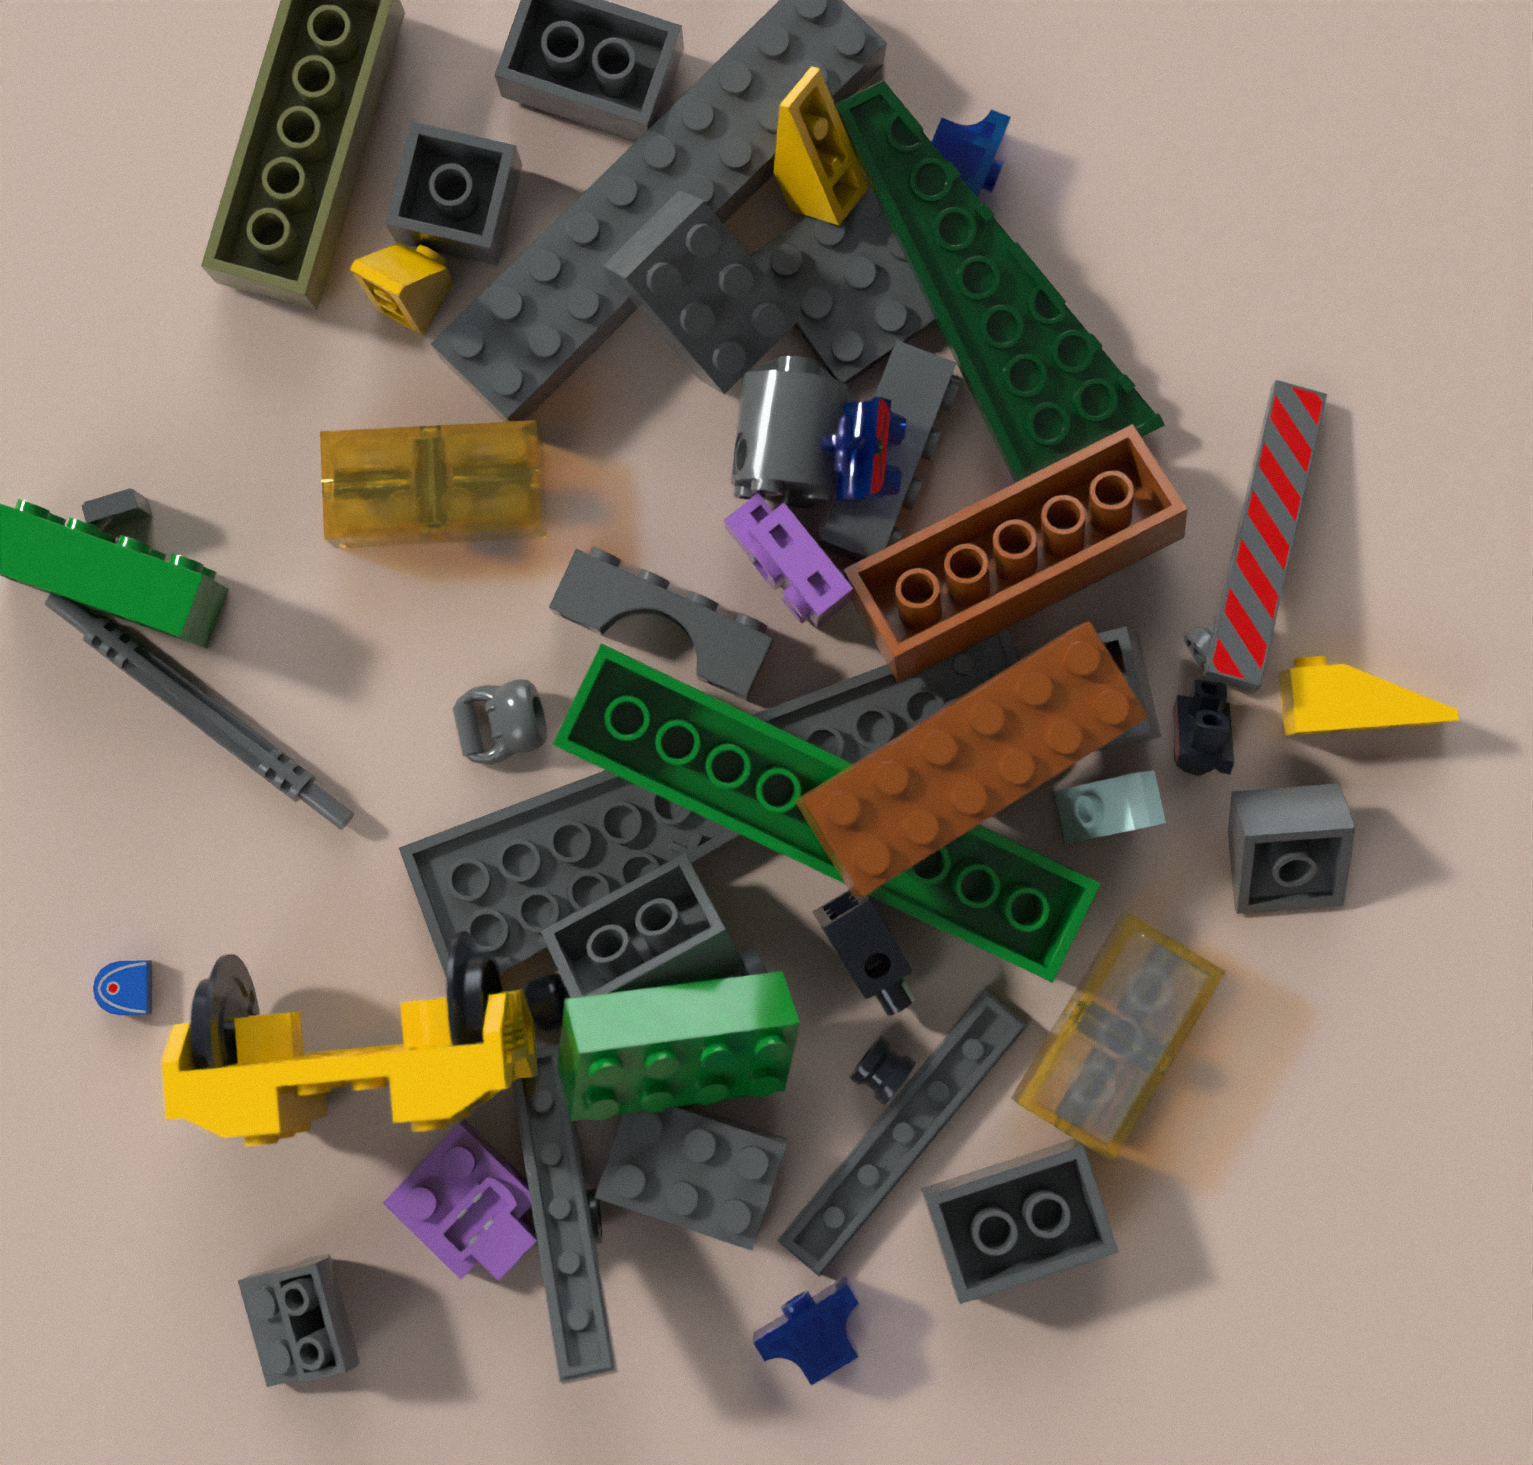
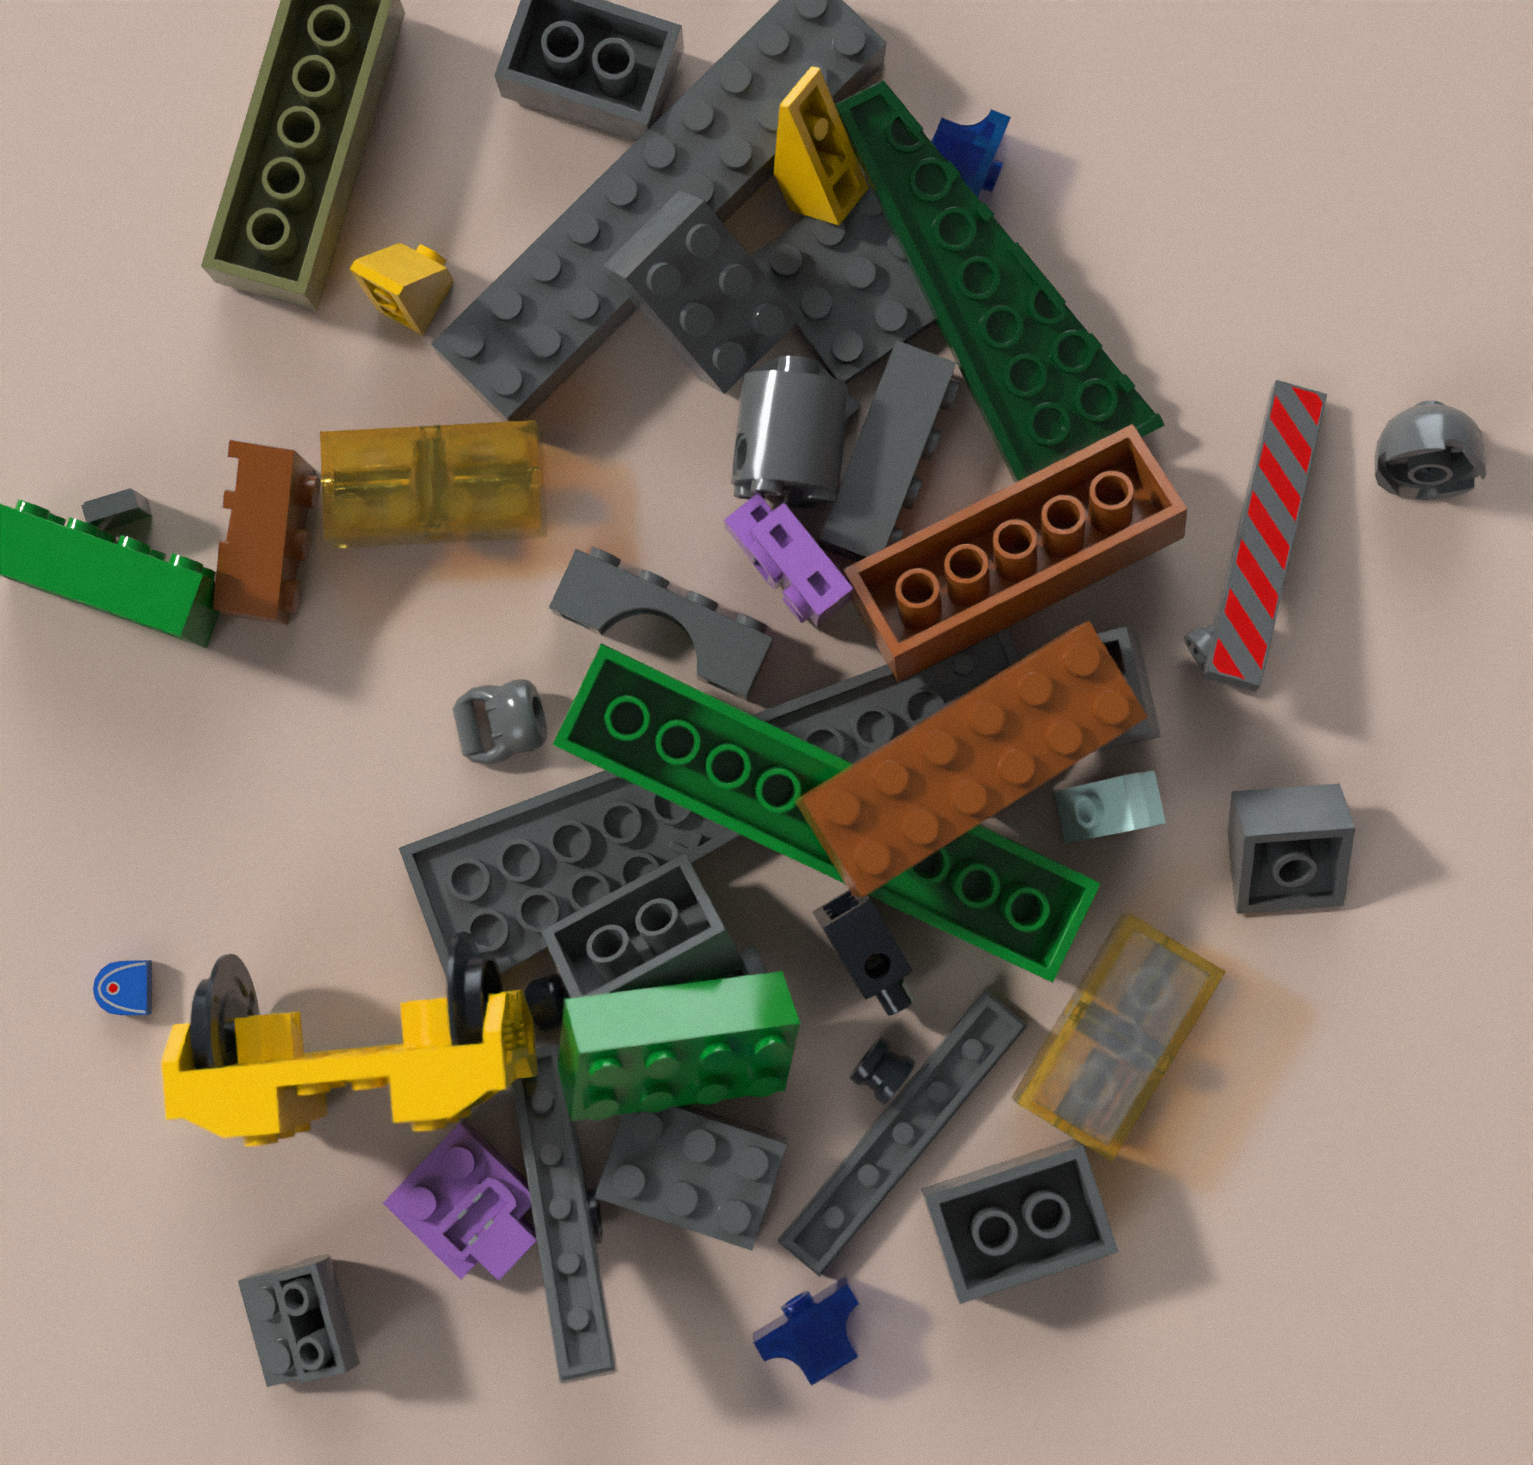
(200, 710): dark grey axle -> none
(265, 533): none -> dark orange wedge
(454, 193): dark grey brick -> none
(862, 450): clear blue hips -> none
(1203, 729): black hips -> none
(1345, 699): yellow slope -> none
(1430, 450): none -> dark grey cylinder

